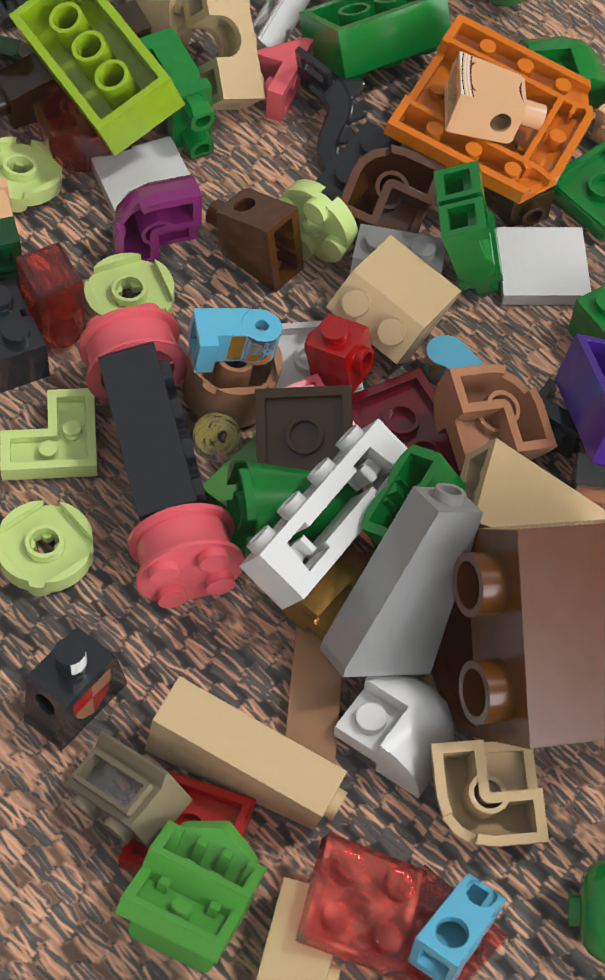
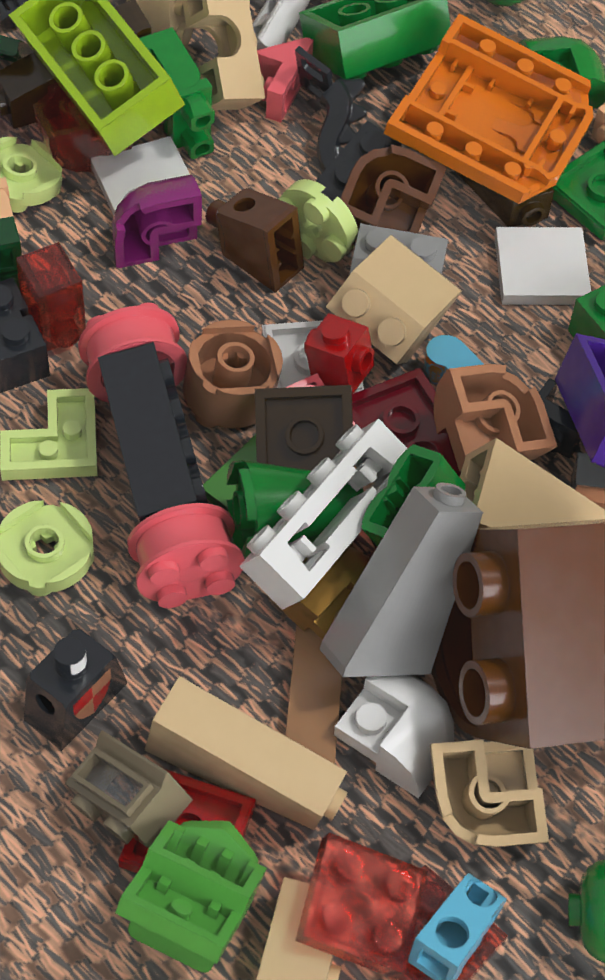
(126, 271): yellowish green plate -> none
(216, 437): clear tile -> none
(232, 336): medium azure leg -> none
(468, 228): green hips -> none
(488, 101): light nougat torso -> none

